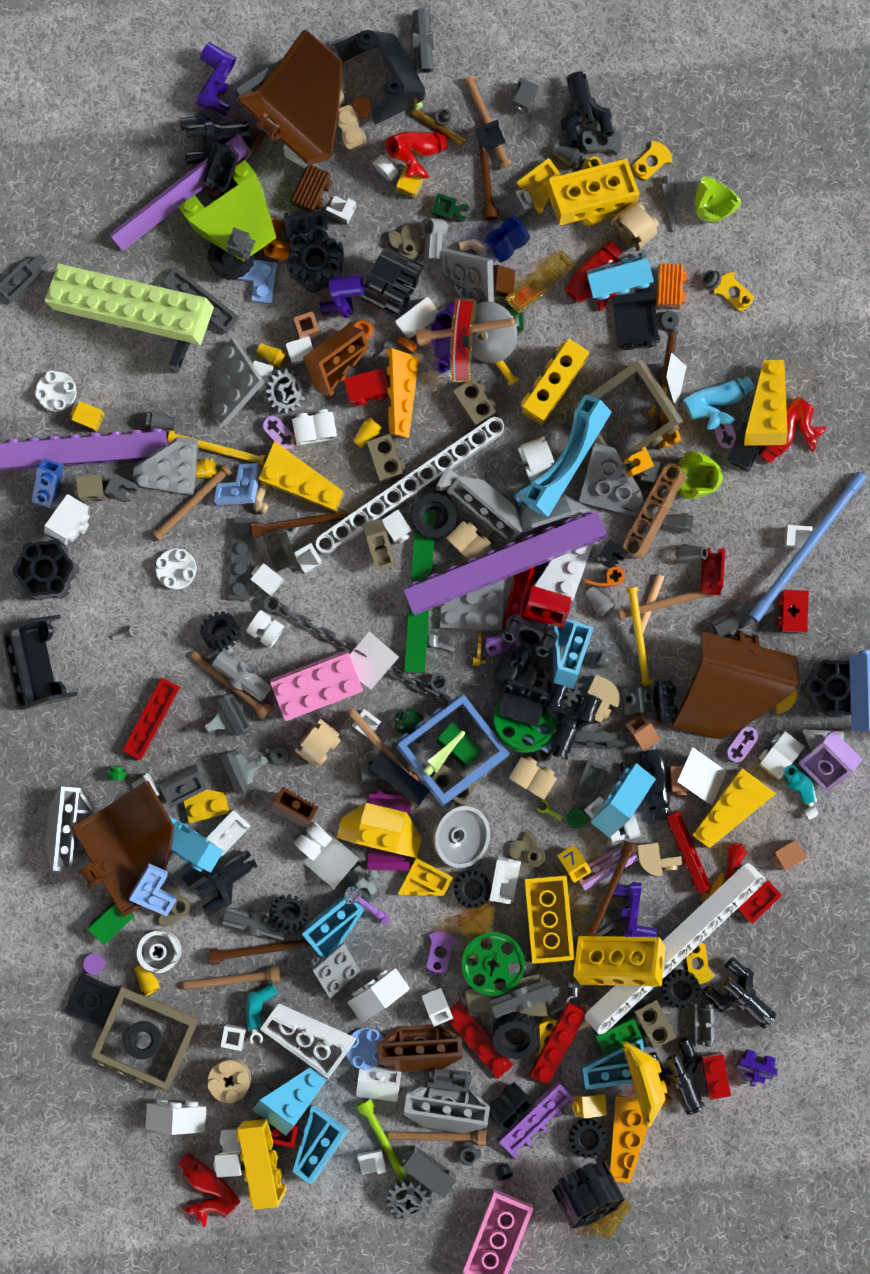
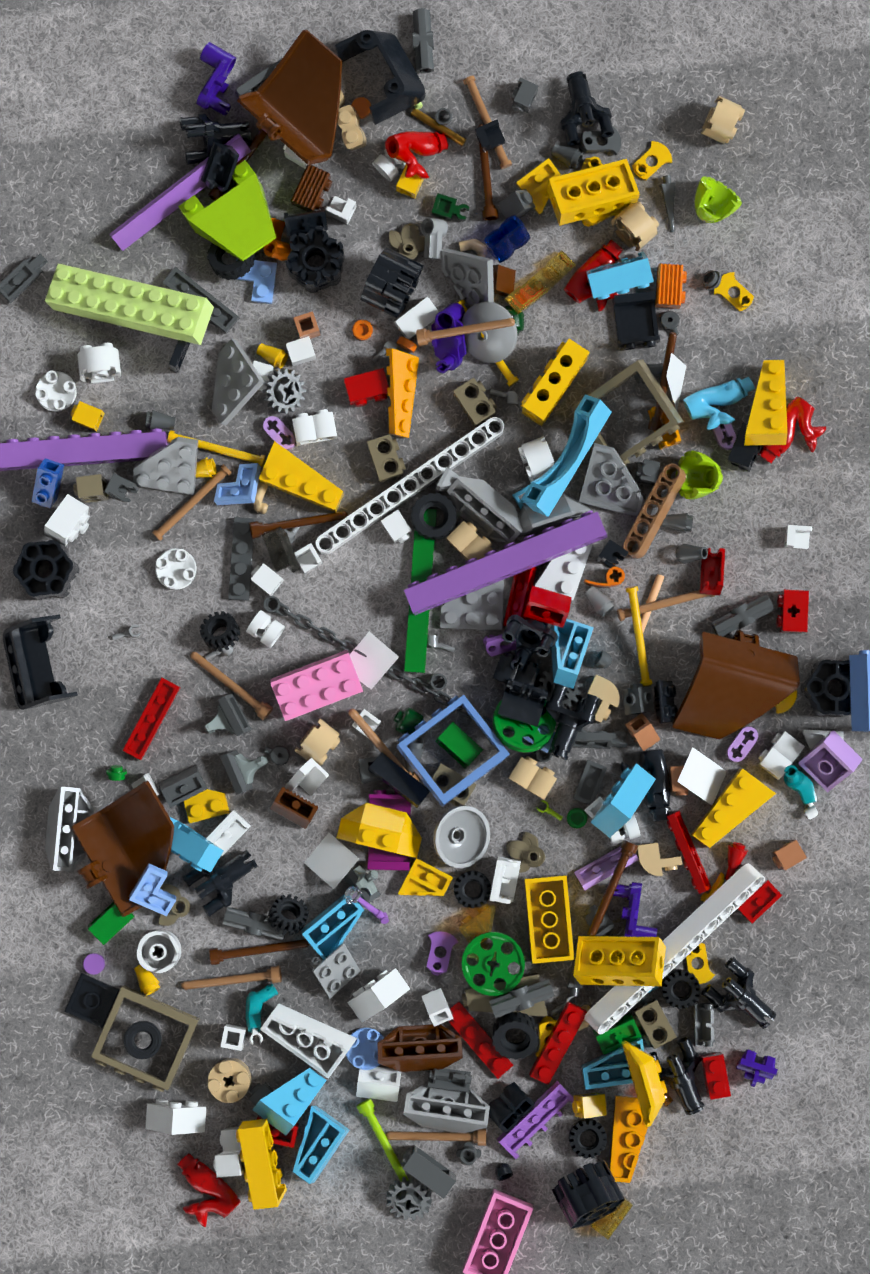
(99, 363): none -> white brick
(240, 244): dark grey brick -> none
(241, 676): light grey piece -> none
(308, 777): none -> white panel
(313, 840): white wheel -> none
(334, 357): dark orange wedge -> none
(341, 292): dark purple piece -> none
(367, 431): yellow cone -> none
(372, 1162): white panel -> none
(378, 544): dark tan brick -> none
(438, 759): yellowish green piece -> none
(462, 340): slope -> none
(476, 660): yellow piece -> none
(512, 397): none -> light grey hand
(574, 863): yellow brick -> none
(640, 460): light orange hinge -> none
(722, 120): none -> tan brick
(763, 605): medium blue piece -> none

